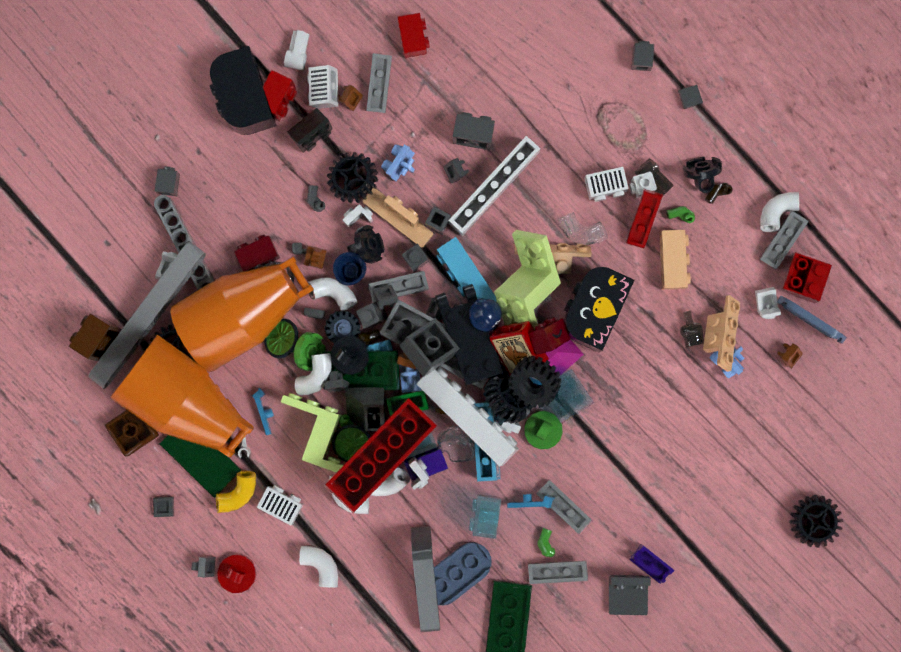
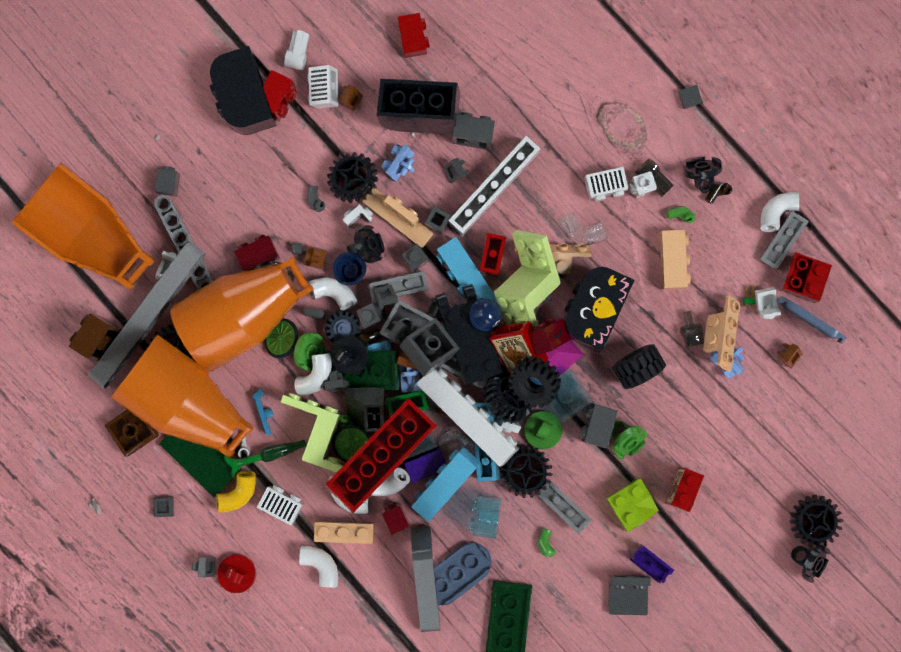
(81, 227): none -> orange windscreen
(266, 455): none -> dark green piece
(310, 130): pearl dark grey slope -> none
(344, 532): none -> light nougat brick
(379, 83): light grey hinge -> none
(395, 518): none -> dark red brick
(418, 105): none -> black brick
(419, 467): white bracket -> none
(445, 484): none -> medium azure brick
(492, 254): none -> red brick
(527, 502): dark azure piece -> none
(543, 473): none -> black gear
(558, 572): light grey hinge -> none
(598, 426): none -> dark grey brick
(629, 441): none -> bright green tile
(632, 504): none -> lime slope
(639, 366): none -> black tyre
(643, 56): dark grey brick -> none
(644, 218): red tile -> none
(684, 489): none -> red brick
(750, 301): none -> piece
(813, 563): none -> black tile

